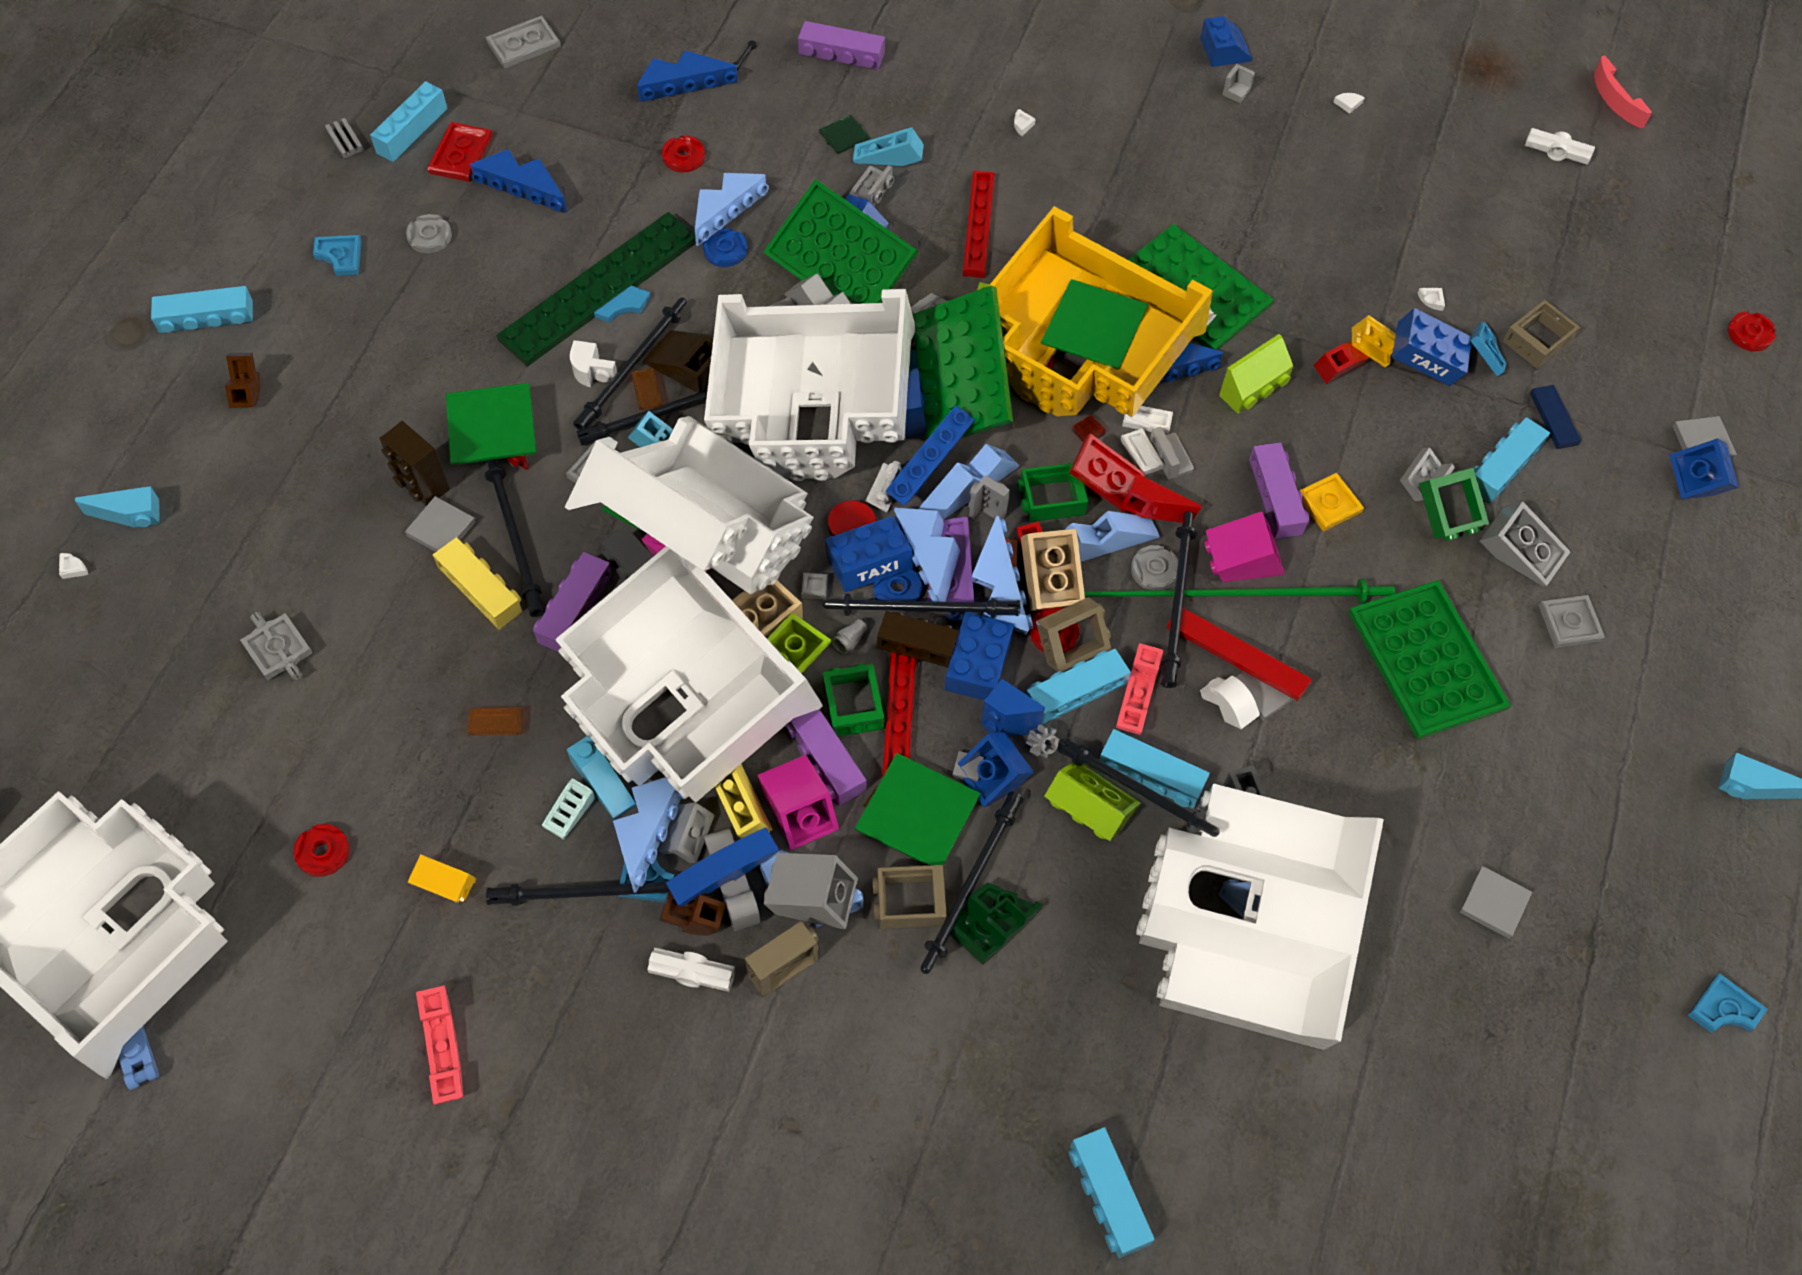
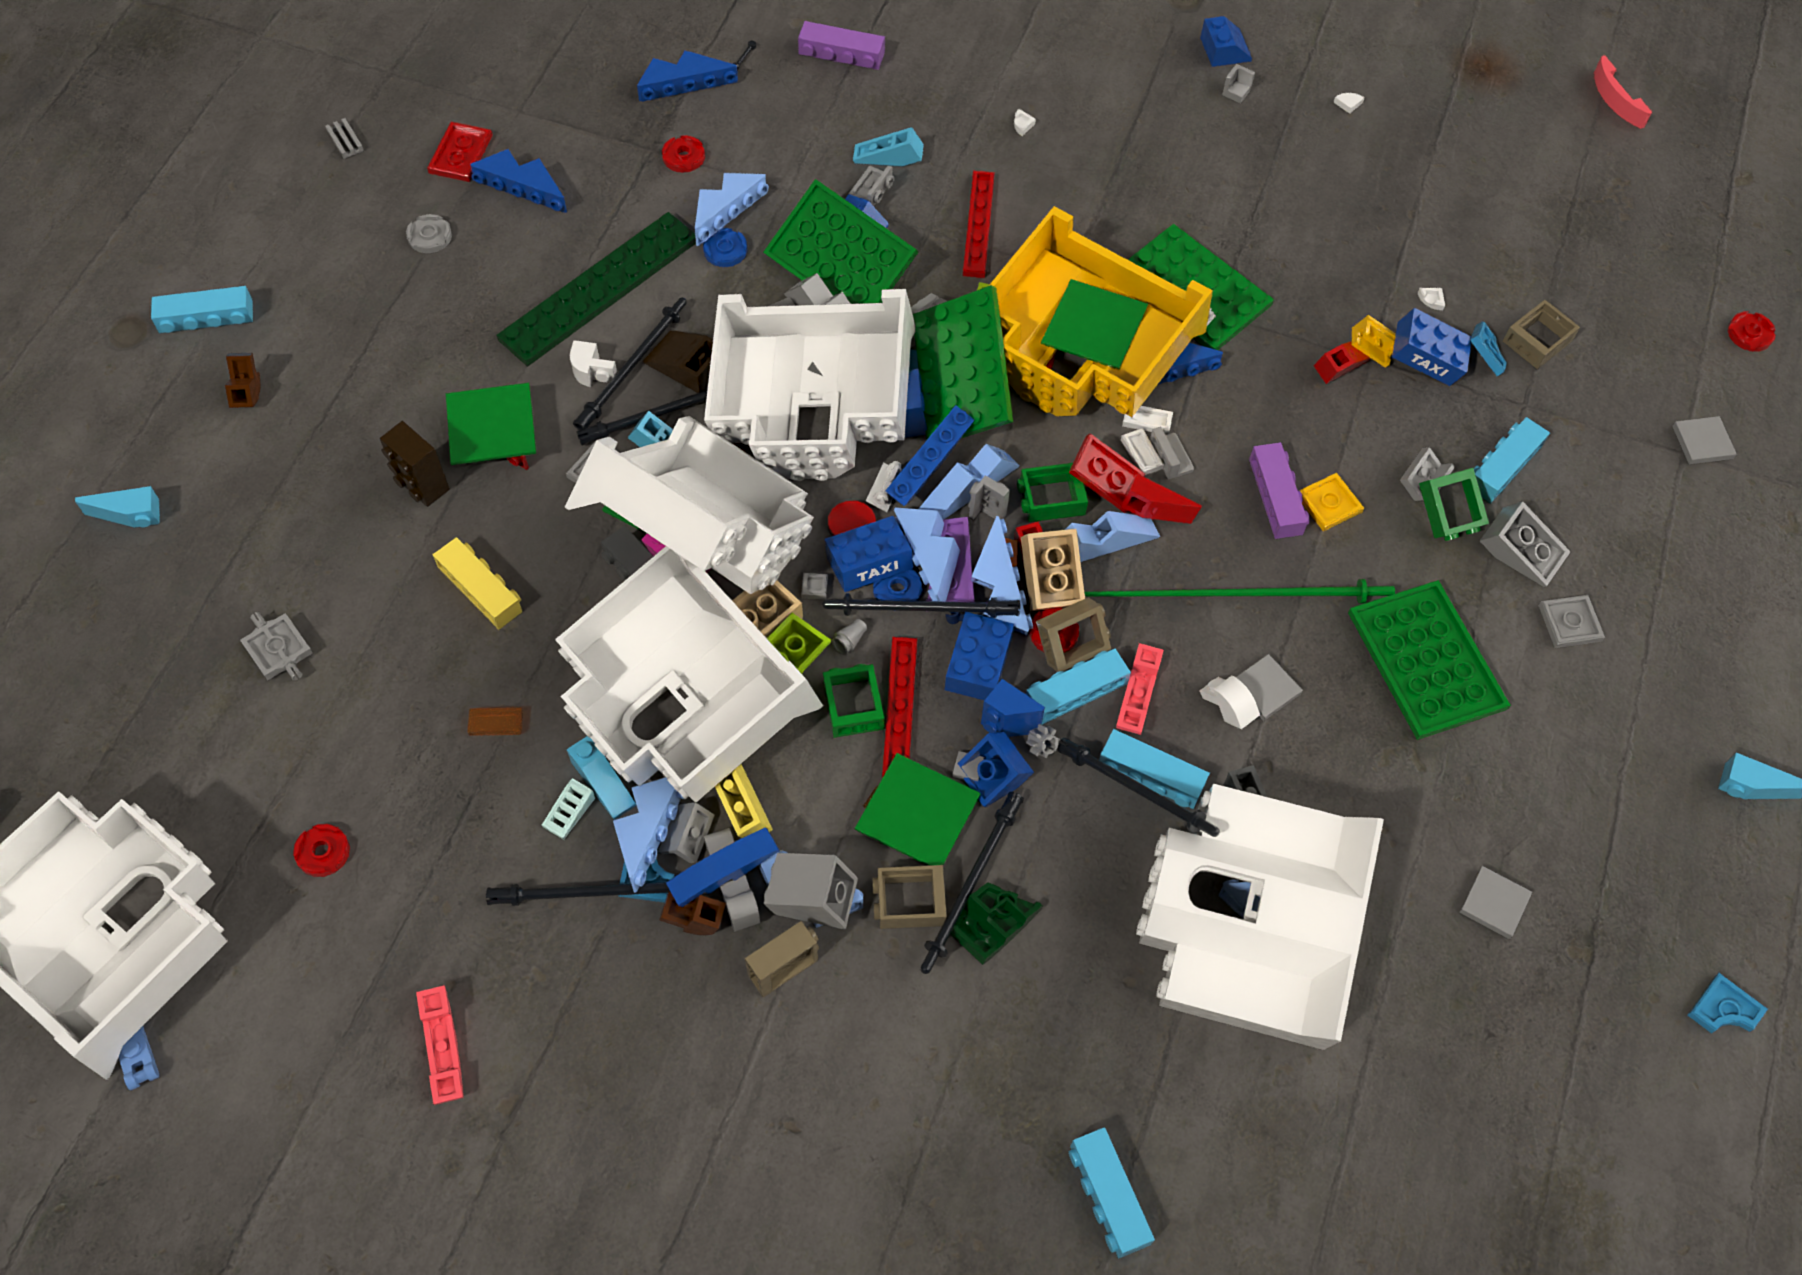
(71, 566): white tile -> none
(340, 252): dark azure tile -> none
(409, 121): medium azure brick -> none
(439, 525): light grey tile -> none
(441, 879): yellow hinge -> none
(523, 42): light grey tile -> none
(530, 591): black bar -> none
(574, 598): medium lavender brick -> none
(628, 301): dark azure tile -> none
(646, 388): clear orange tile -> none
(691, 969): white piece -> none
(799, 802): dark pink slope -> none
(827, 756): medium lavender brick -> none
(844, 134): clear green piece -> none
(917, 638): dark brown brick -> none
(1088, 426): clear red tile -> none
(1091, 800): lime slope -> none
(1154, 568): light grey tile -> none
(1171, 660): black bar -> none
(1243, 655): red tile -> none
(1244, 549): dark pink slope -> none
(1257, 375): lime slope -> none
(1555, 417): dark blue tile -> none
(1559, 146): white piece -> none
(1704, 470): blue slope -> none

